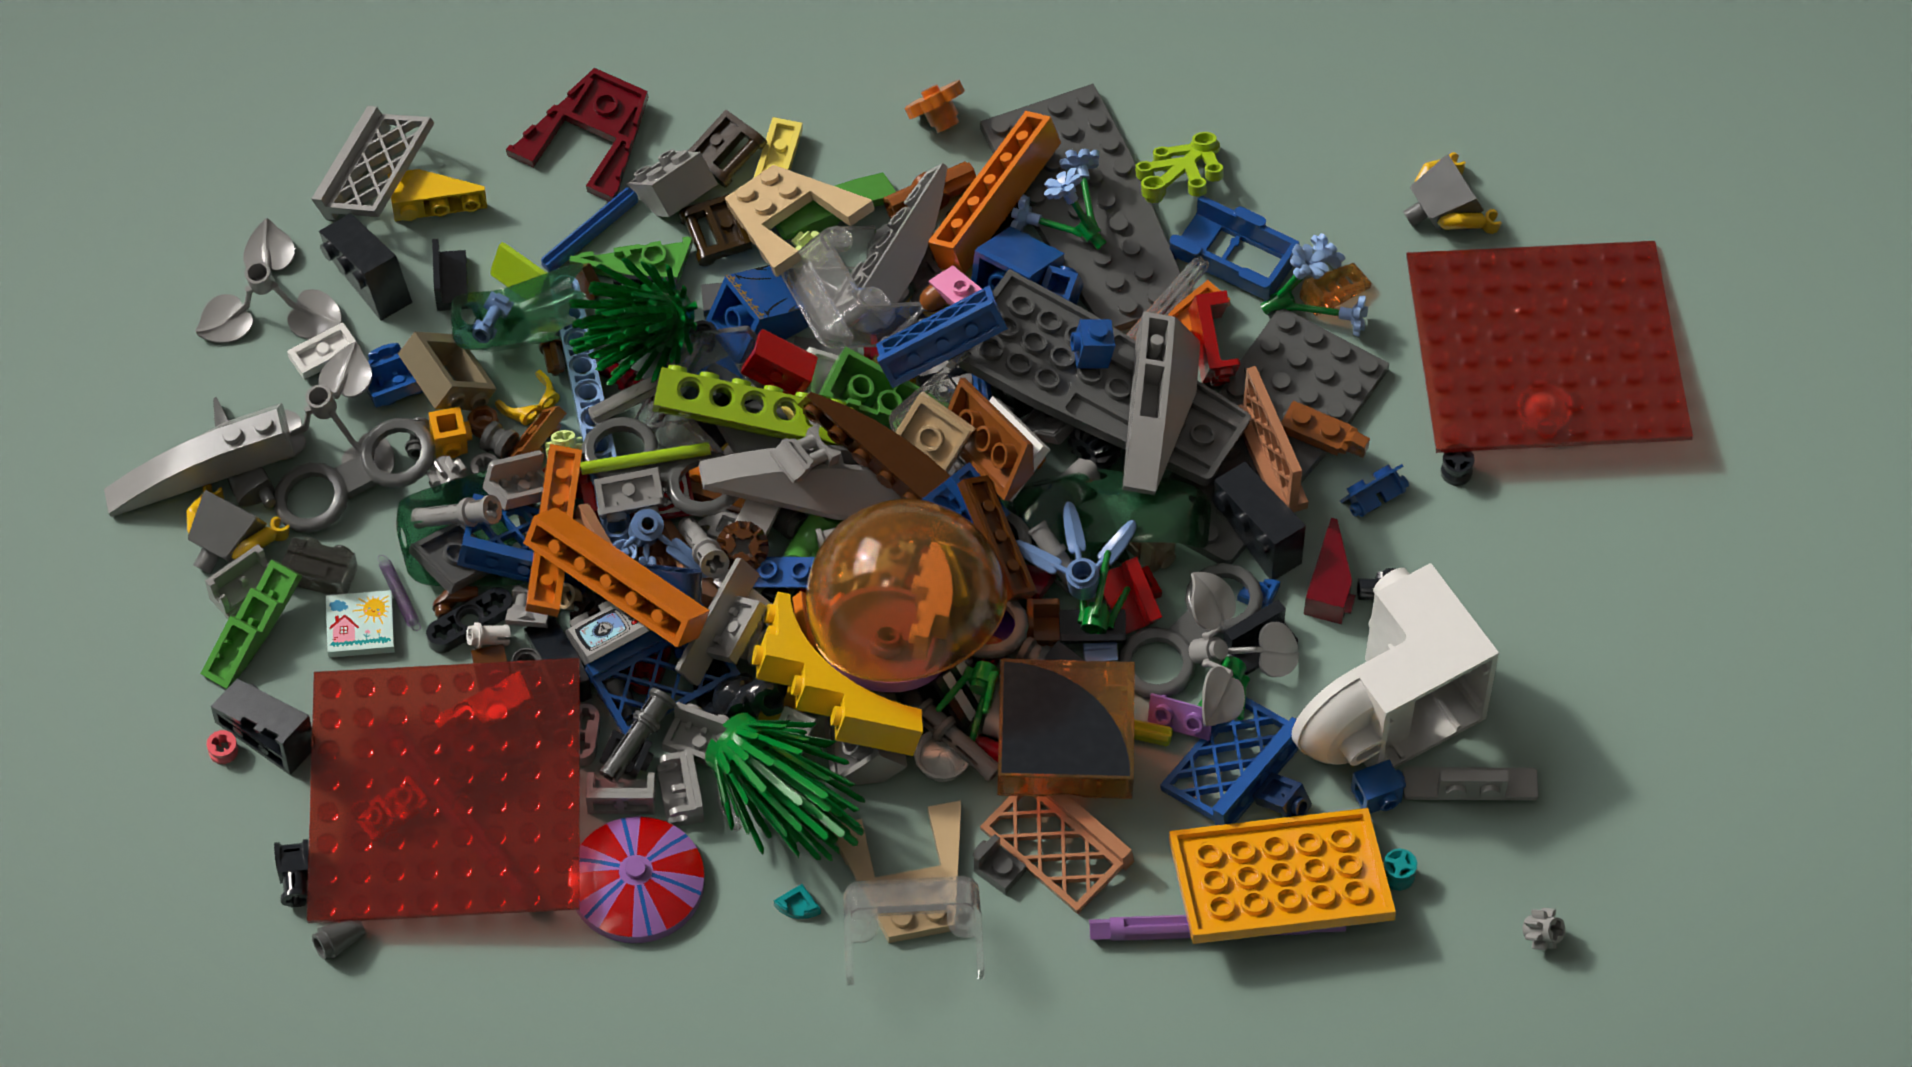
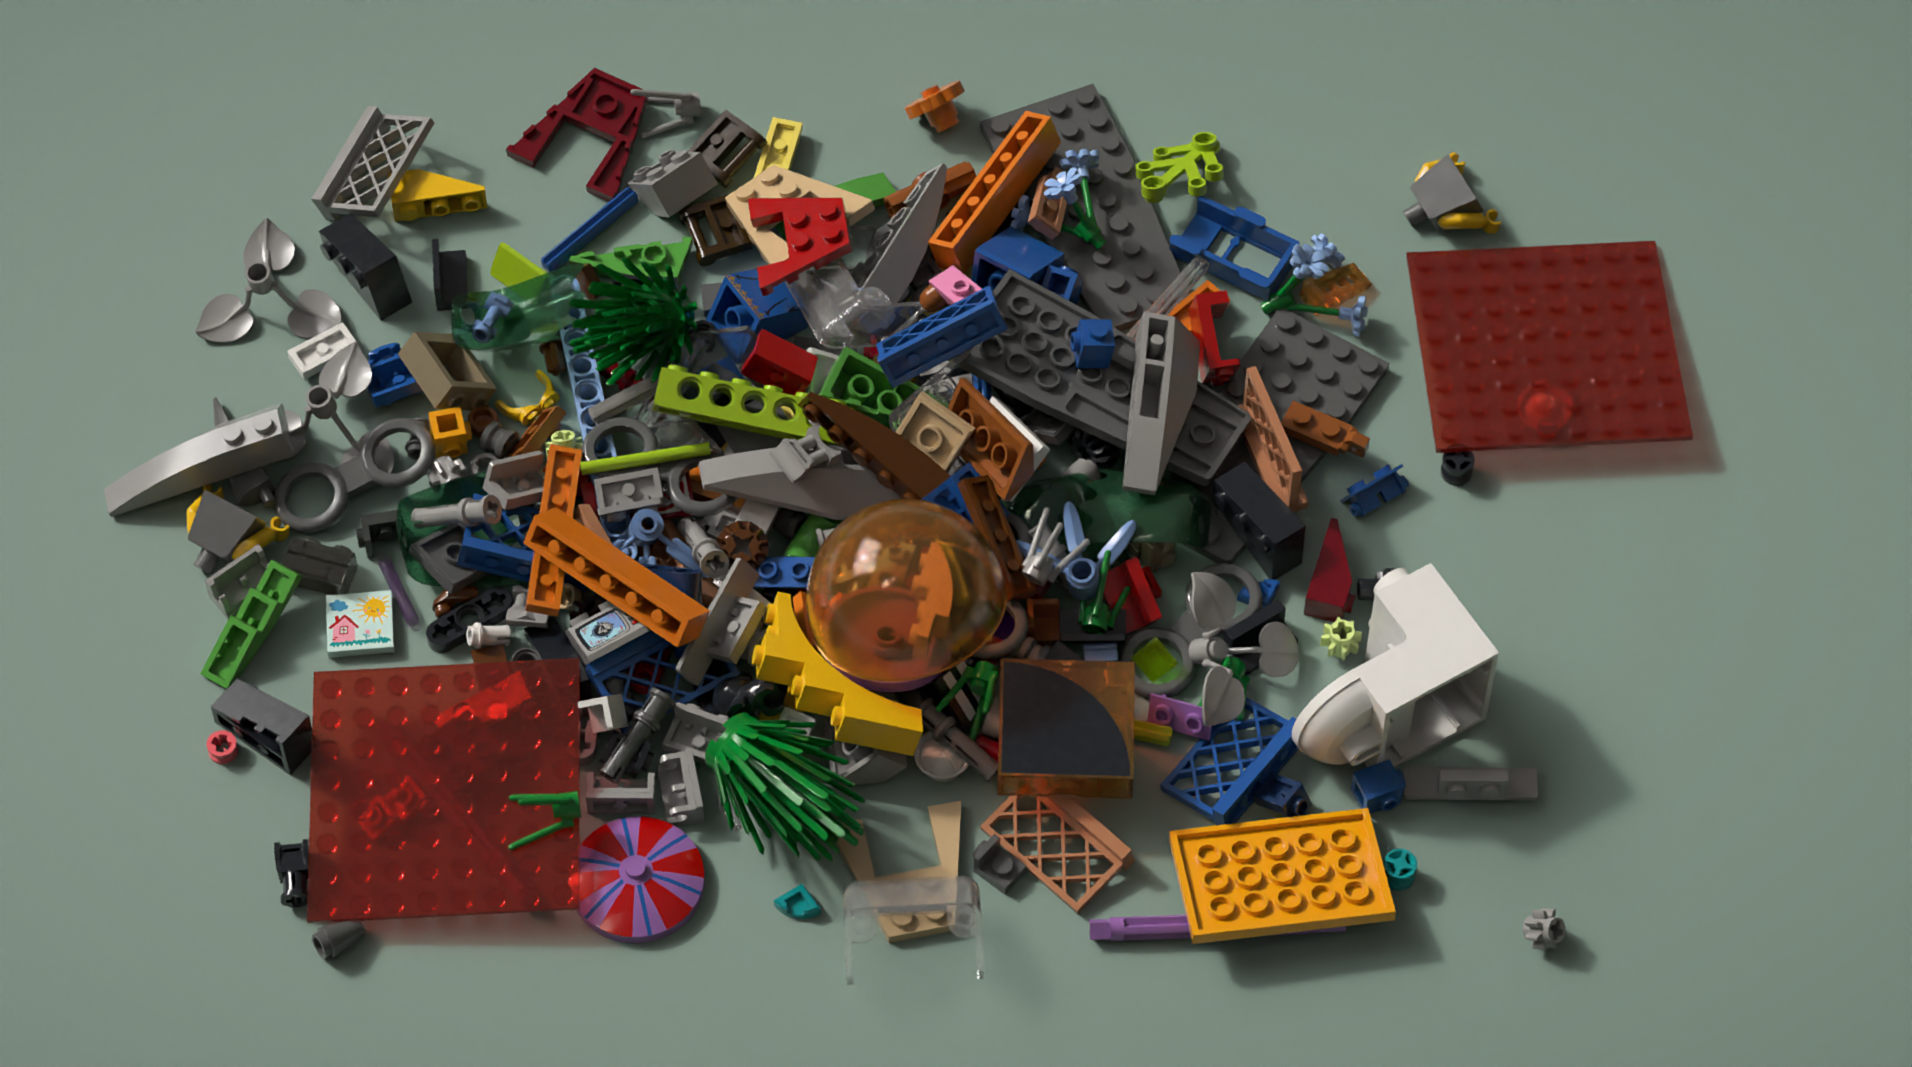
(375, 528): none -> pearl dark grey bracket
(564, 806): none -> green plant
(606, 712): none -> white panel
(685, 104): none -> light grey plant
(814, 235): none -> red wing
(1039, 567): none -> light grey plant
(1046, 213): none -> nougat hinge
(1154, 659): none -> clear neon green slope
(1341, 638): none -> yellowish green gear

